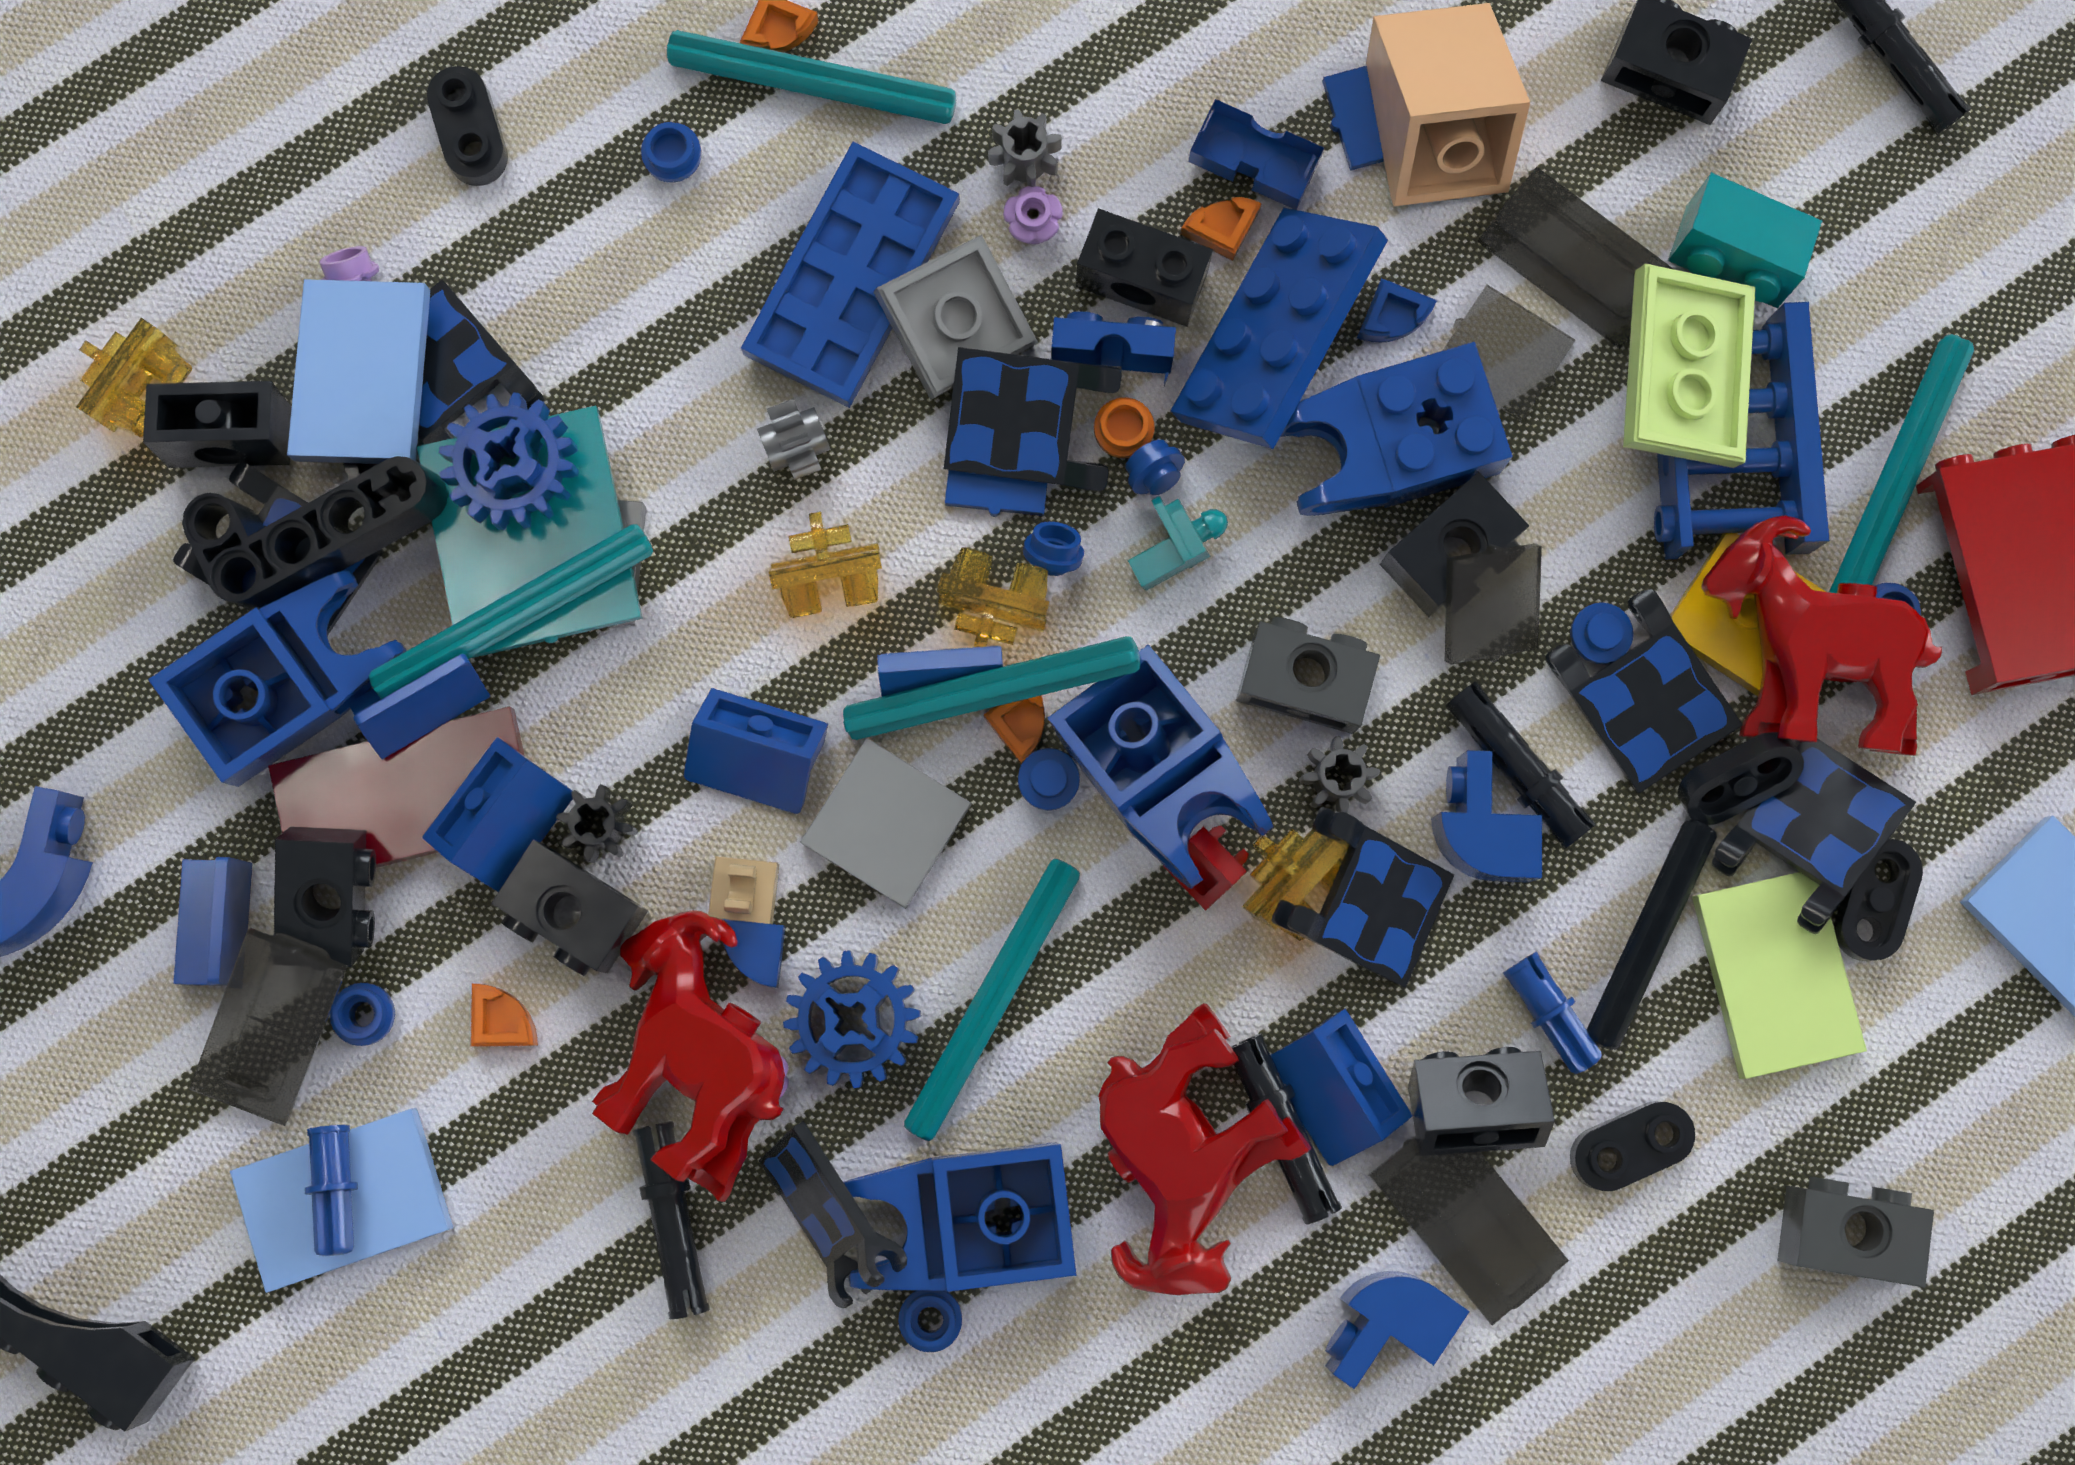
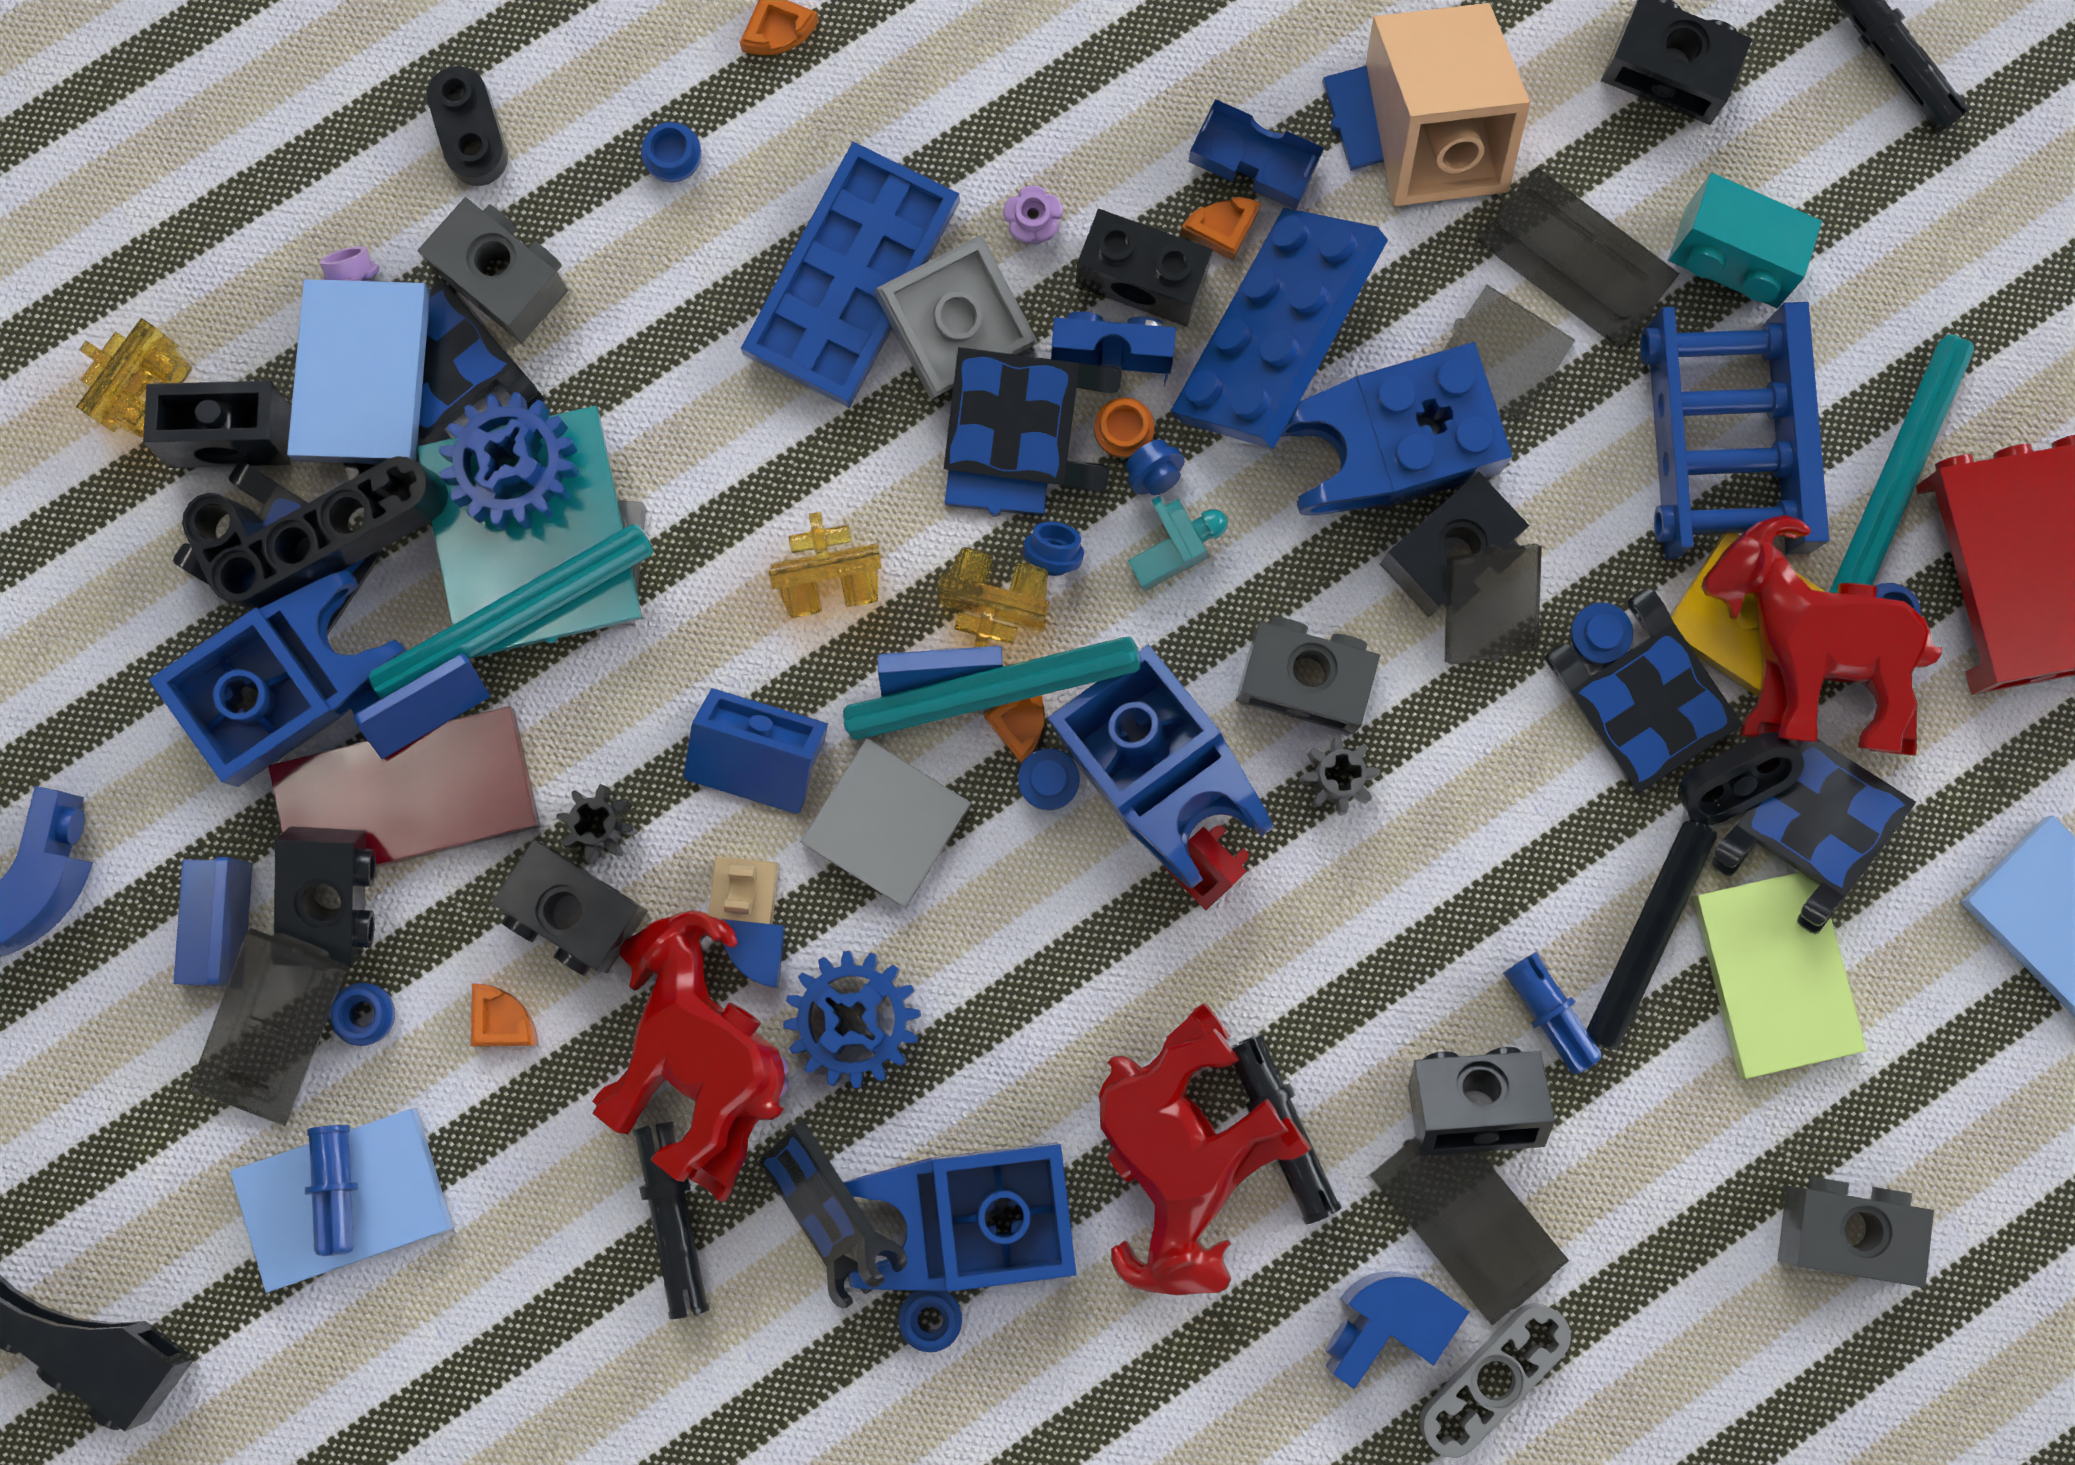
(466, 246): none -> dark grey brick
(497, 814): blue panel -> none
(793, 439): flat silver gear -> none
(811, 77): teal axle -> none
(991, 1000): teal axle -> none
(1018, 135): flat silver gear -> none
(1292, 872): clear yellow hips -> none
(1340, 1089): blue panel -> none
(1377, 903): black flag -> none
(1394, 313): blue tile -> none
(1483, 842): blue brick -> none
(1520, 765): black pin -> none
(1541, 1358): none -> light grey beam
(1635, 1146): black plate -> none
(1689, 366): yellowish green tile -> none
(1882, 904): black plate -> none

